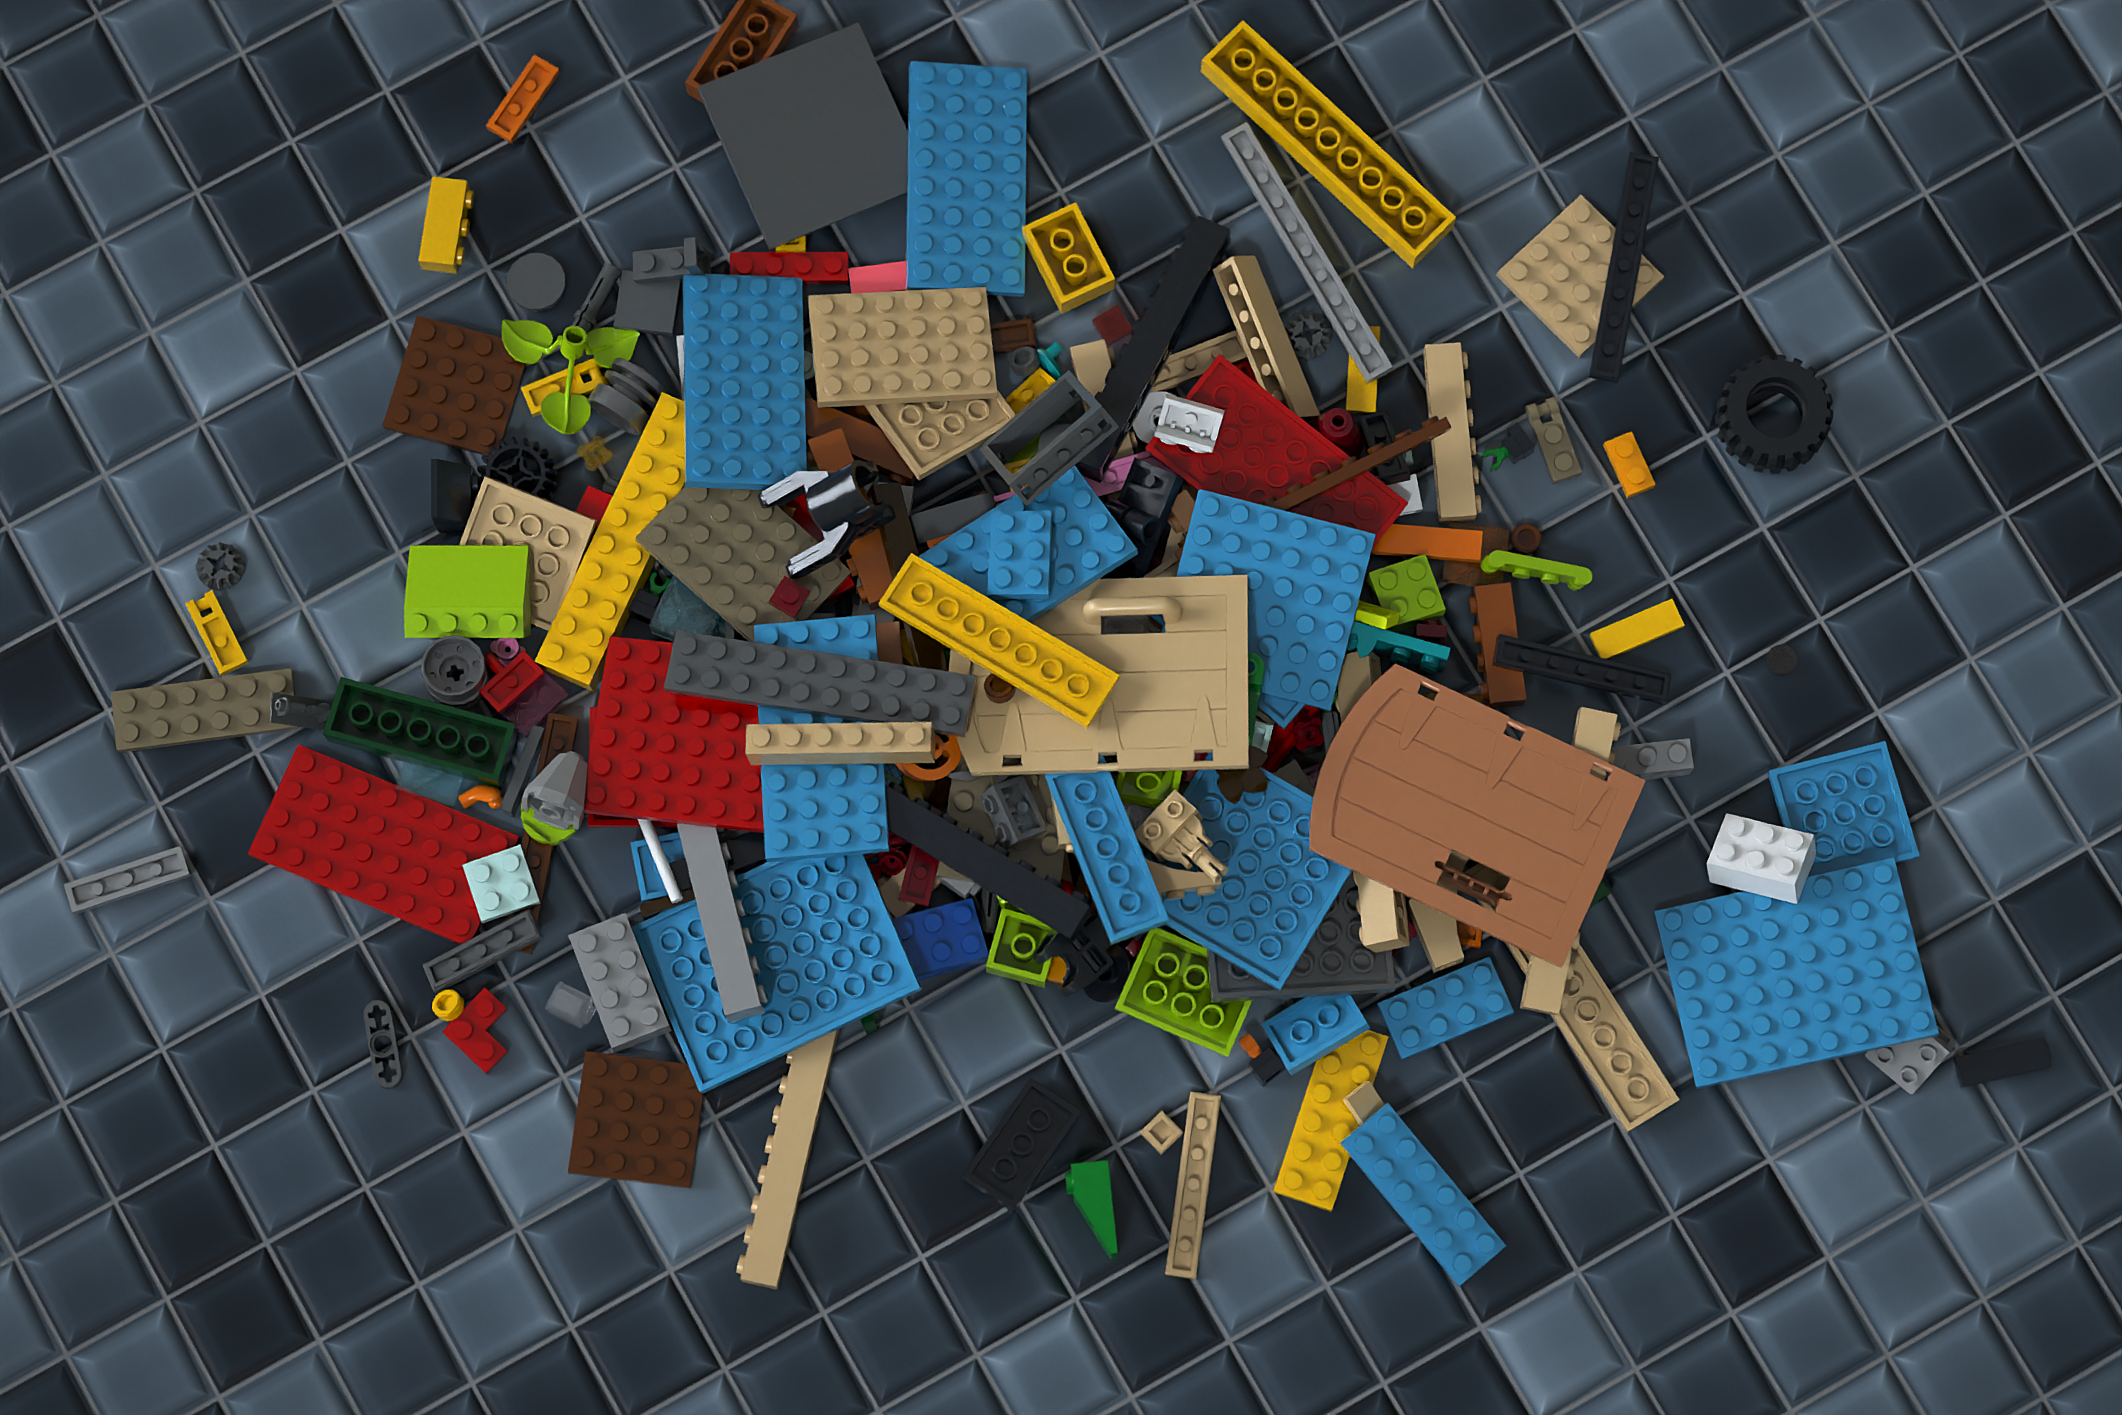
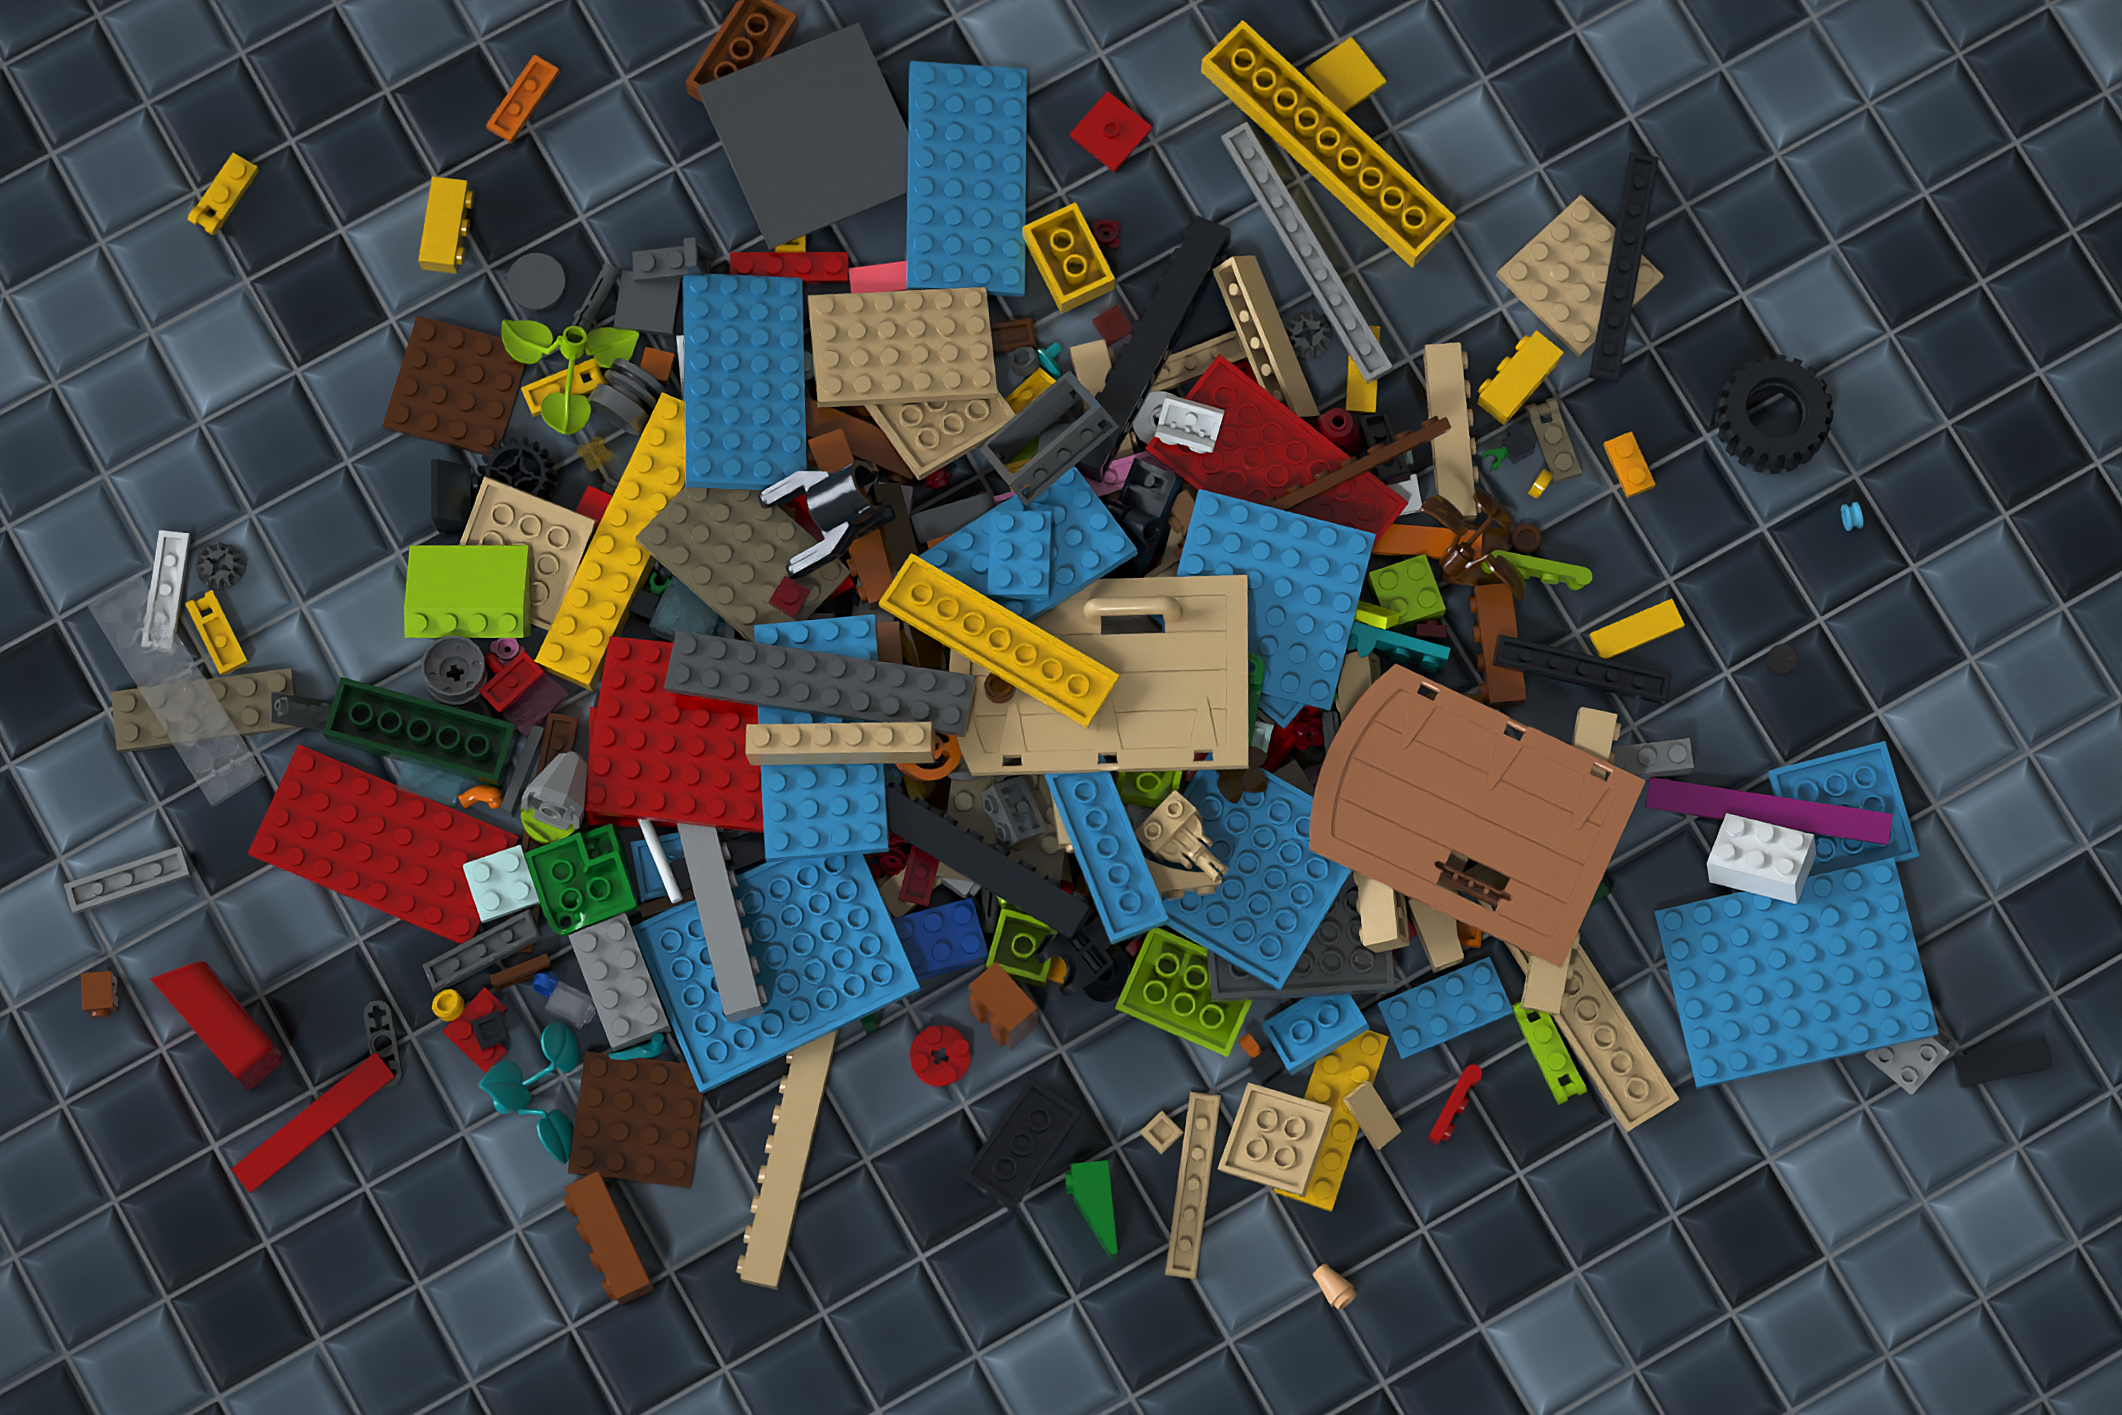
(99, 993): none -> dark orange brick
(170, 572): none -> white plate
(176, 691): none -> clear plate
(220, 1022): none -> red piece
(224, 193): none -> yellow plate
(313, 1122): none -> red tile
(490, 1030): none -> black tile
(510, 1093): none -> teal plant
(520, 972): none -> reddish brown tile
(545, 983): none -> blue plate
(582, 879): none -> green slope
(609, 1238): none -> dark orange brick
(644, 1050): none -> teal bar
(658, 364): none -> orange tile
(934, 1039): none -> red plate
(938, 479): none -> dark red plate
(1002, 1006): none -> dark orange brick
(1111, 131): none -> red plate
(1112, 227): none -> dark red plate
(1276, 1139): none -> tan plate
(1335, 1288): none -> light nougat cone
(1345, 75): none -> yellow tile
(1422, 1194): dark azure plate -> none
(1455, 1103): none -> red plate
(1461, 555): none -> reddish brown plant
(1519, 376): none -> yellow brick
(1540, 484): none -> yellow tile
(1550, 1053): none -> lime plate
(1774, 810): none -> magenta tile
(1852, 516): none -> medium azure bush

